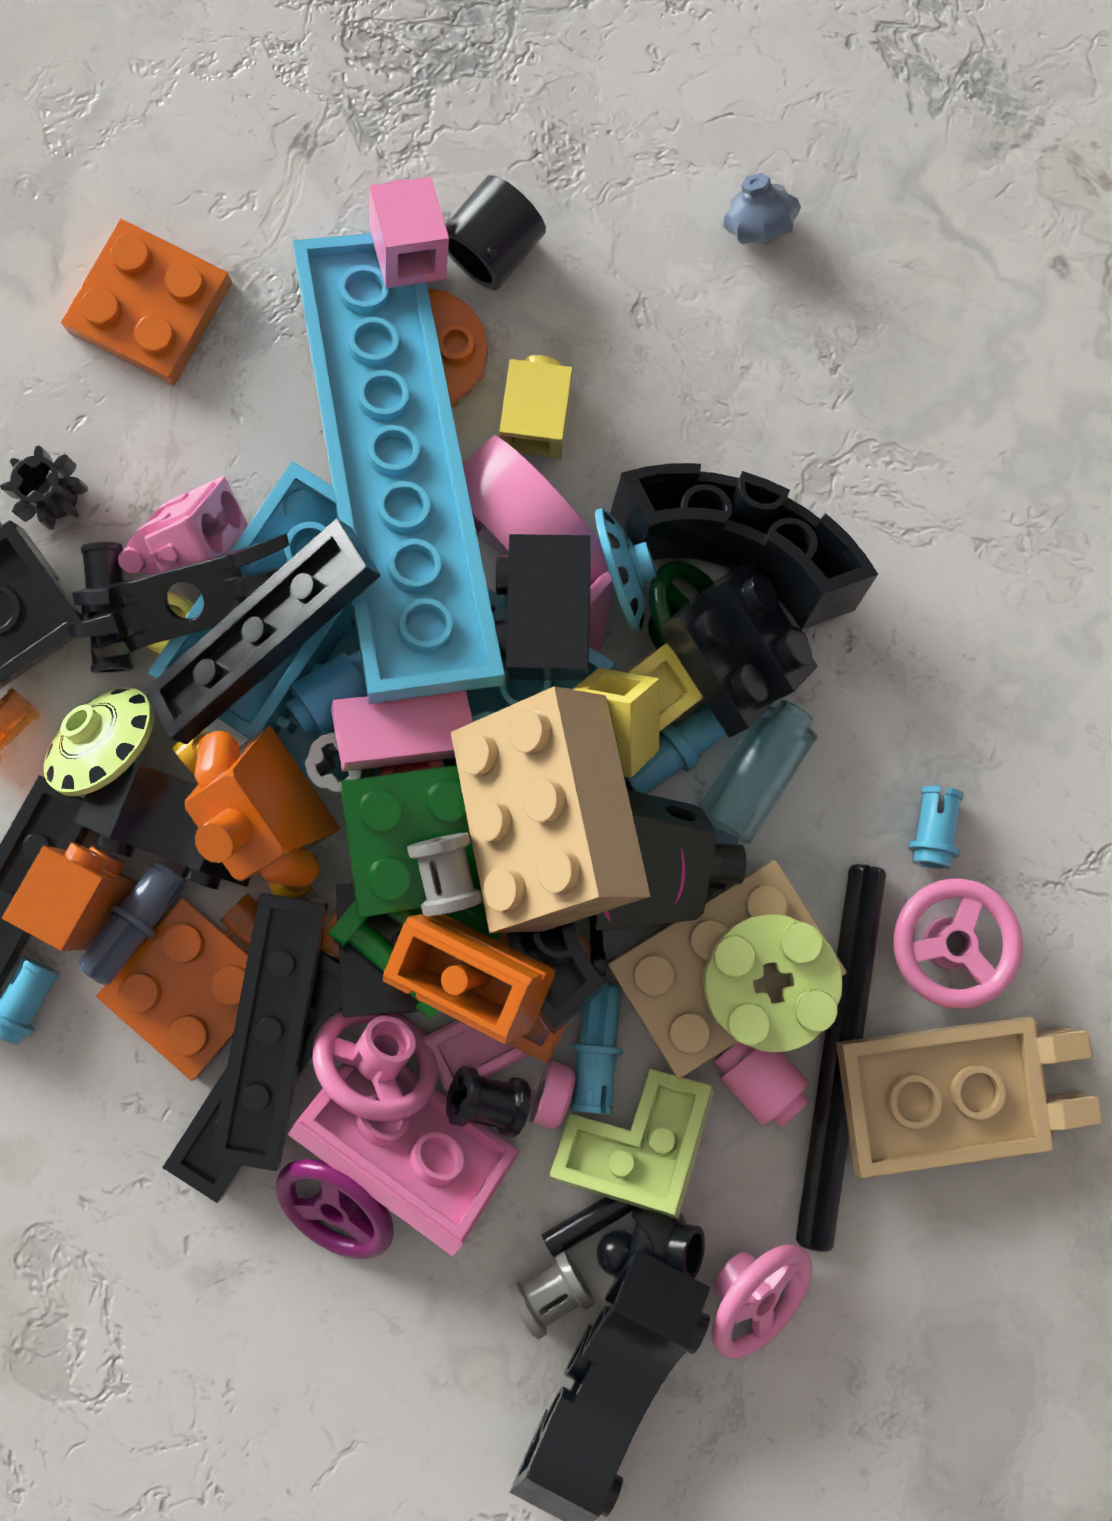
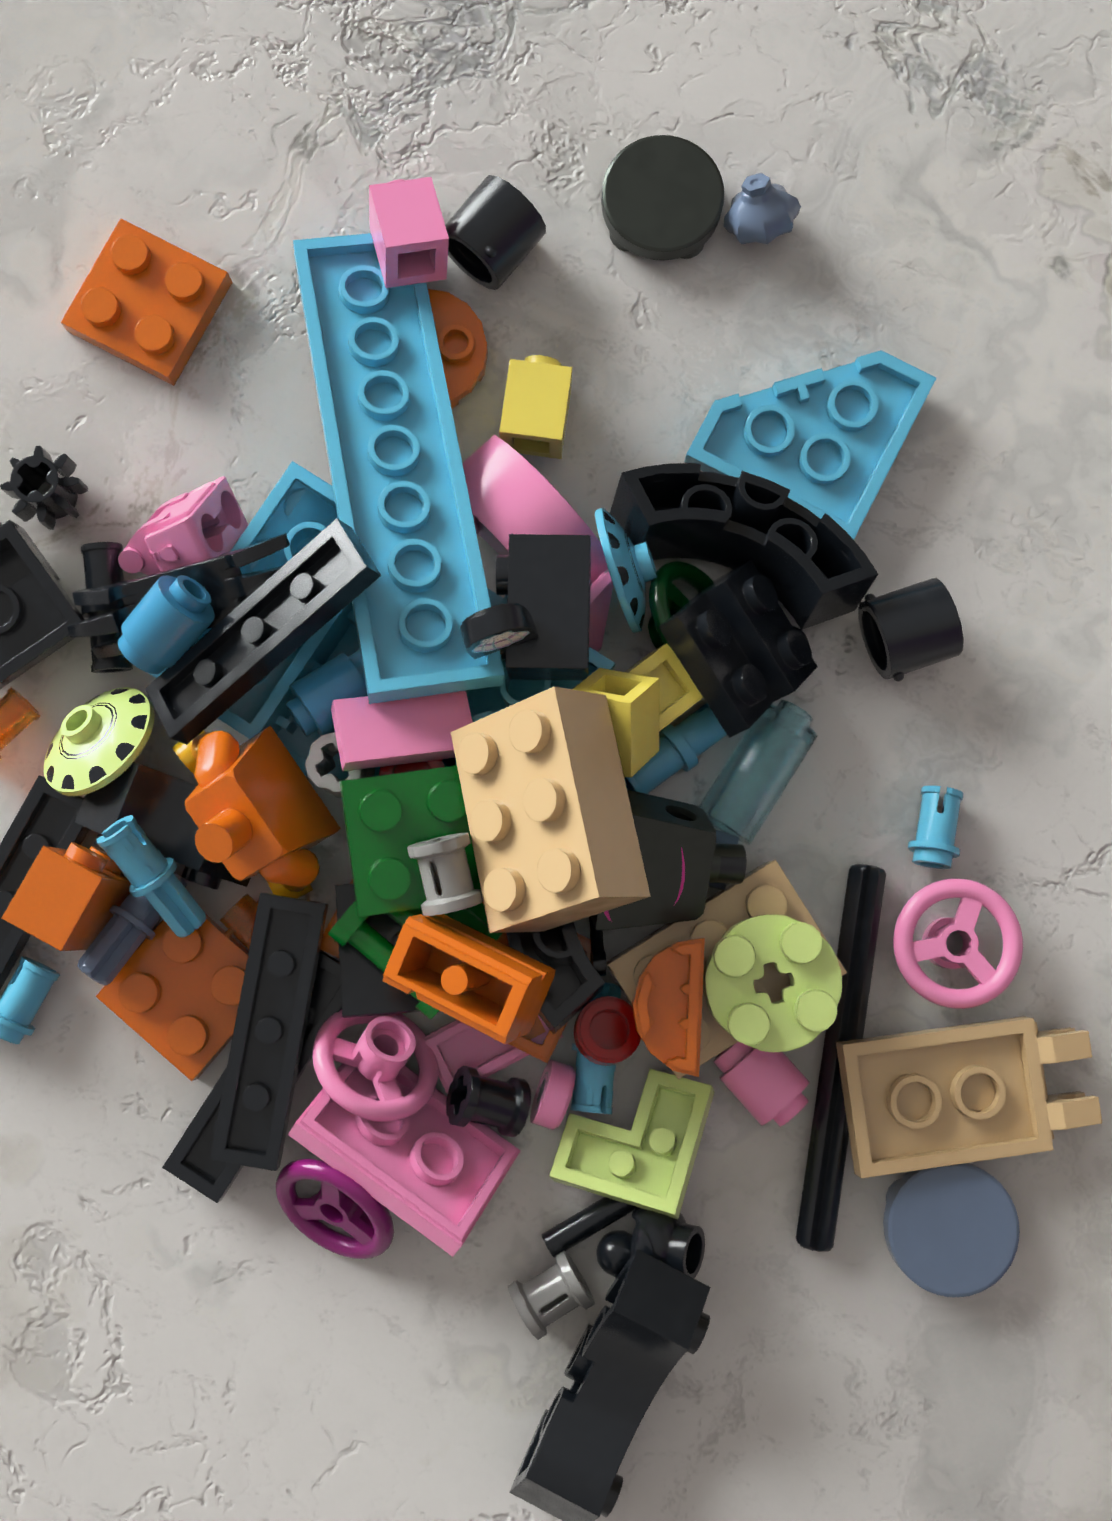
(151, 875): none -> medium azure axle
(166, 623): none -> dark azure brick
(497, 629): none -> black tile
(606, 1031): none -> red tile
(662, 198): none -> pearl dark grey tile
(670, 1005): none -> orange plate
(753, 1291): bright pink piece -> none
(819, 433): none -> medium azure plate
(910, 628): none -> black piece
(951, 1229): none -> sand blue tile

